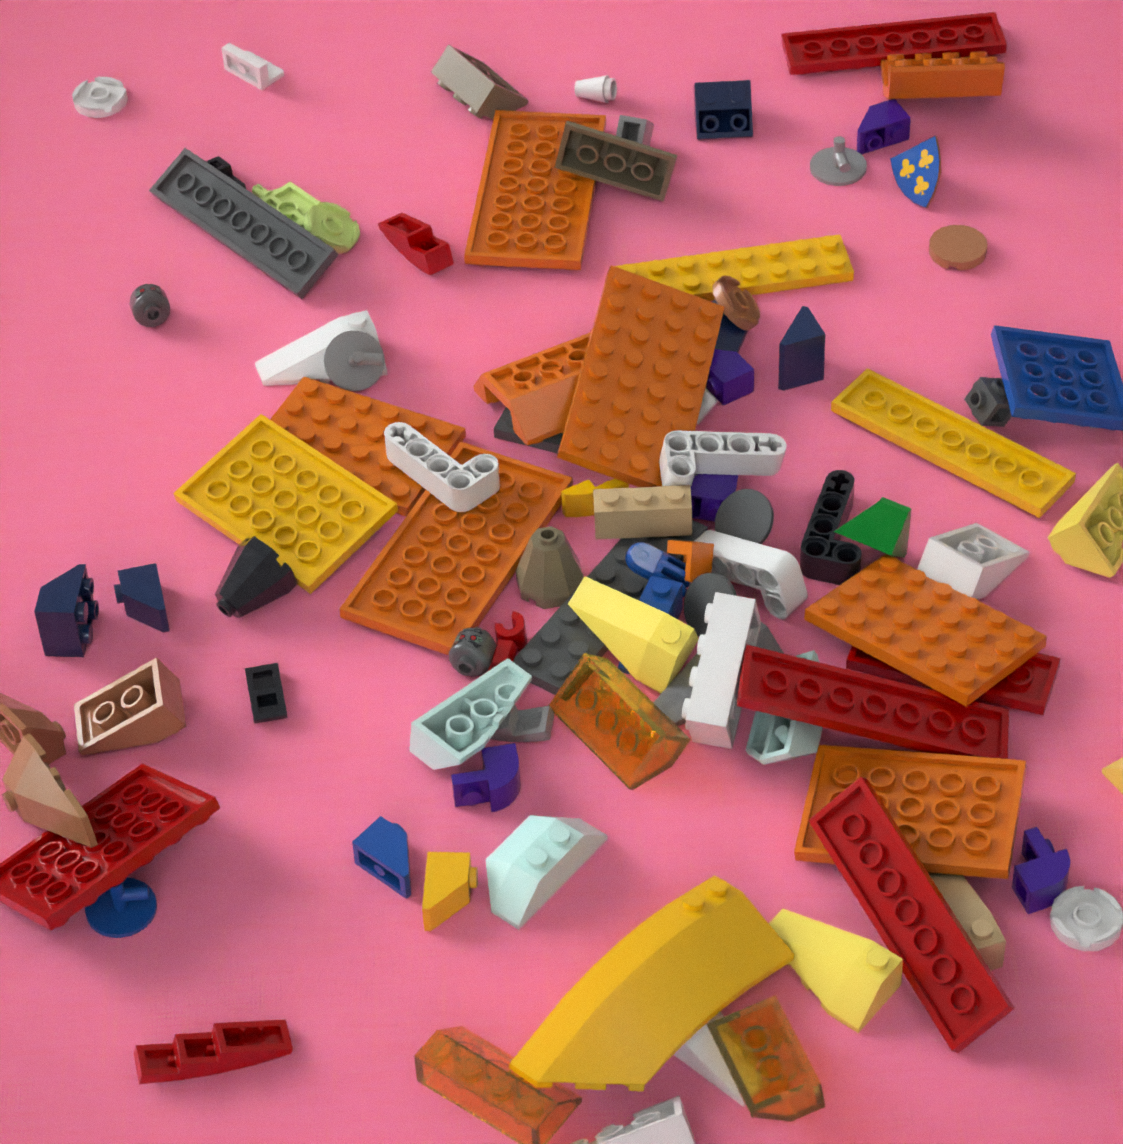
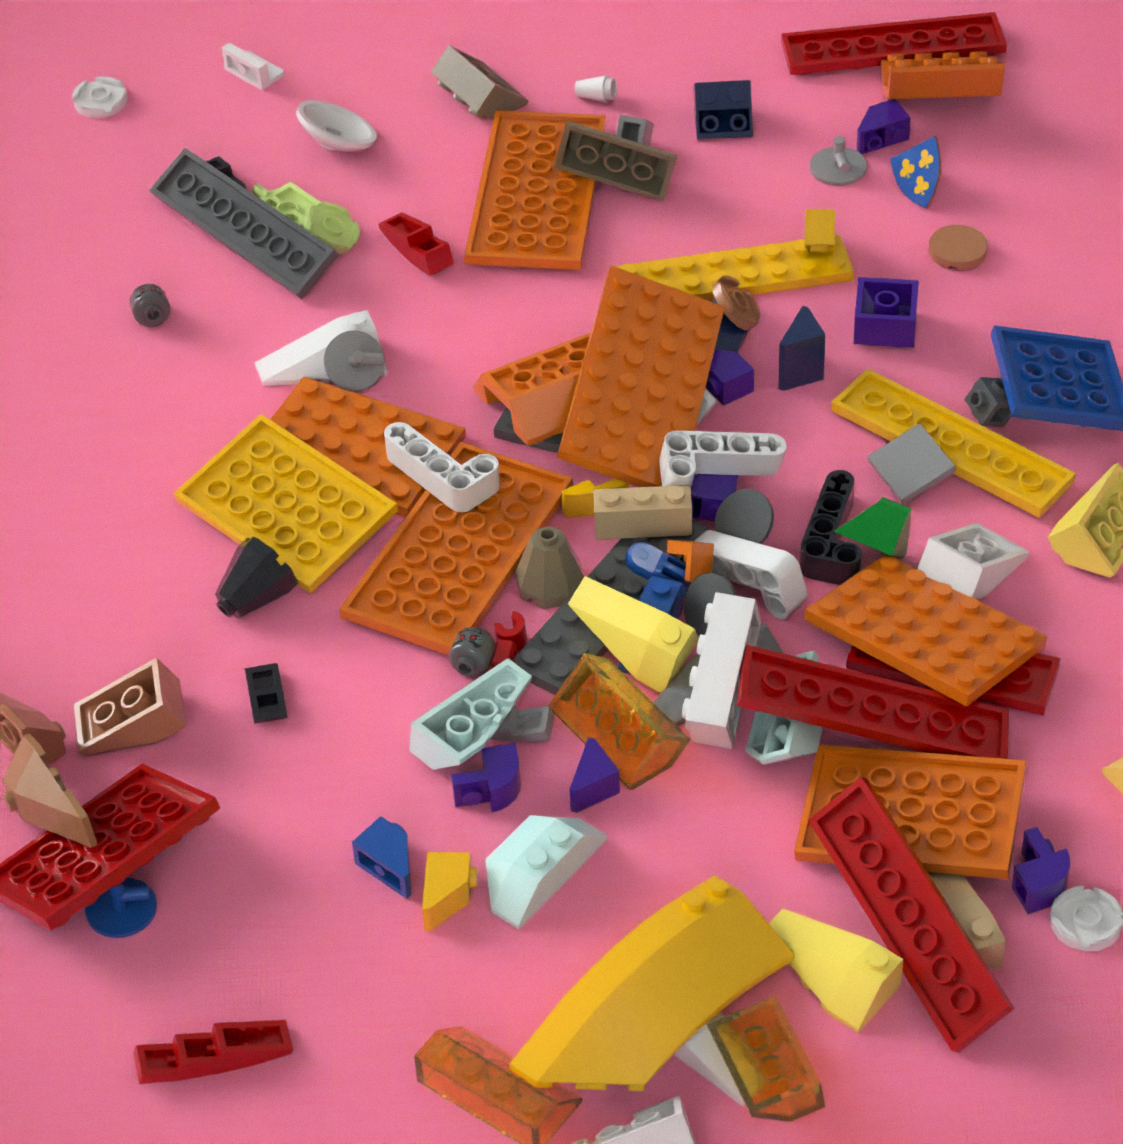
(66, 613): dark blue slope -> none
(142, 596): dark blue slope -> none
(335, 126): none -> white dish
(594, 778): none -> dark purple slope
(819, 229): none -> yellow slope
(885, 312): none -> dark purple slope
(911, 464): none -> light grey tile

